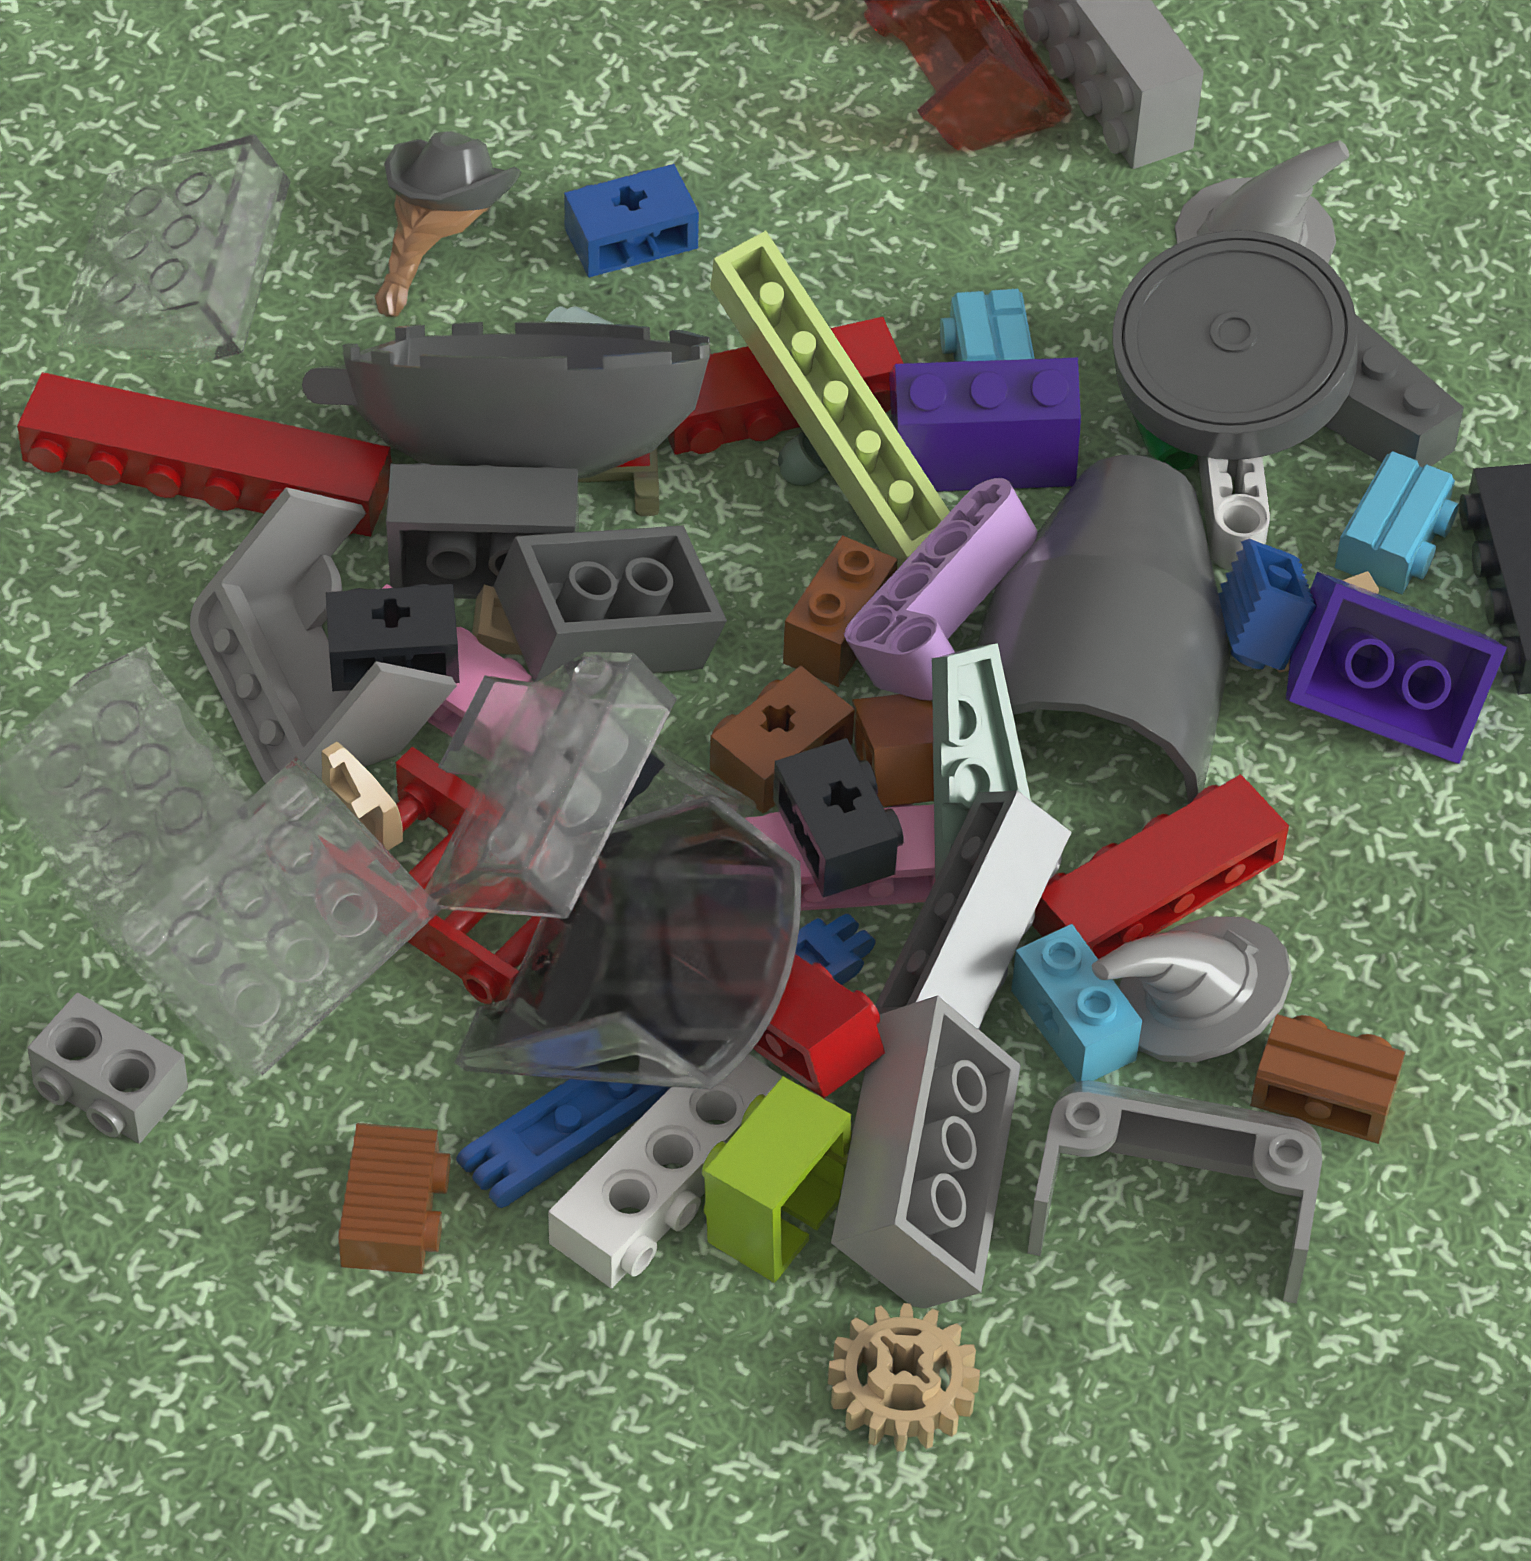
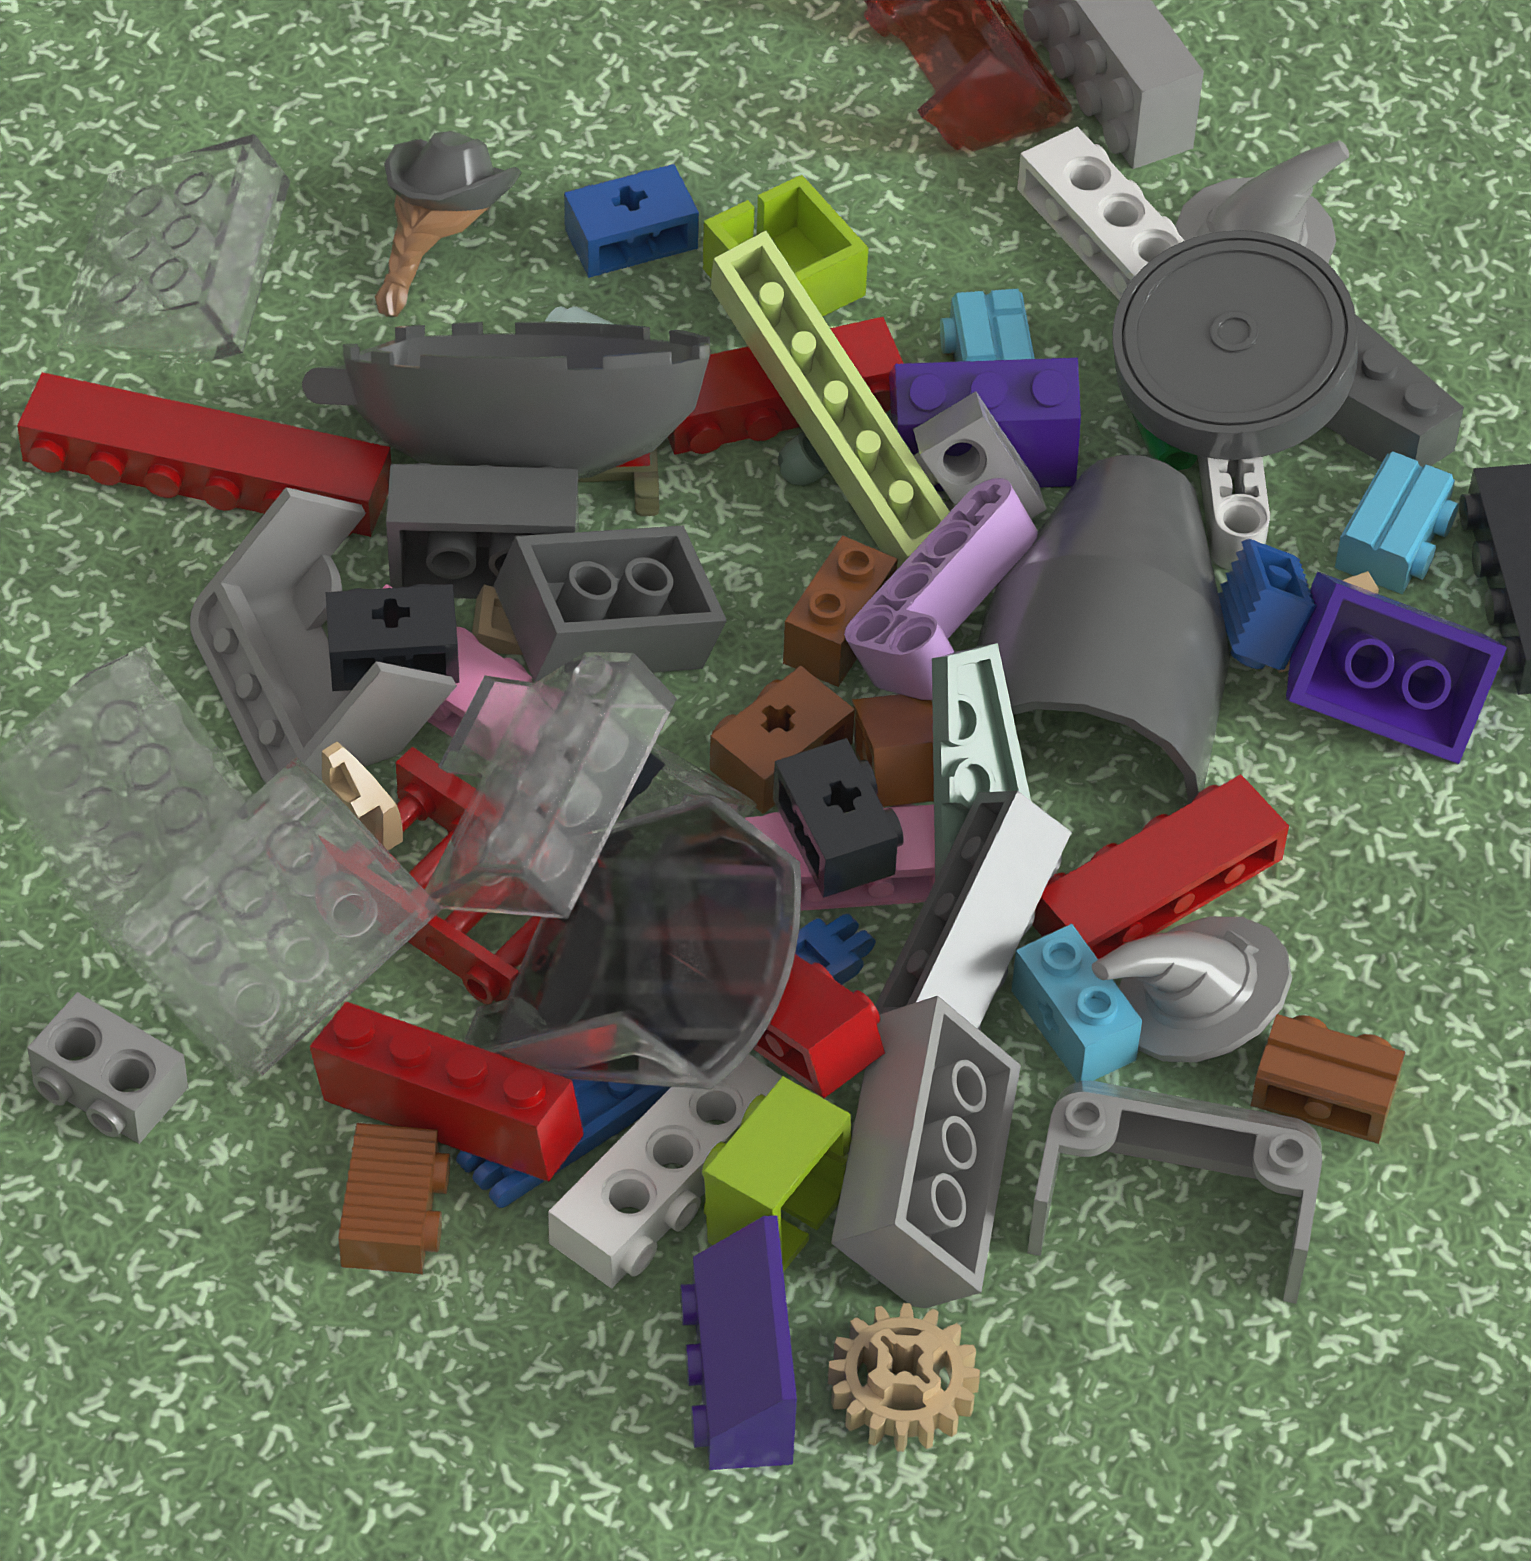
(440, 1083): none -> red brick
(741, 1350): none -> dark purple slope
(809, 235): none -> lime piece
(987, 459): none -> light grey brick
(1094, 207): none -> white brick

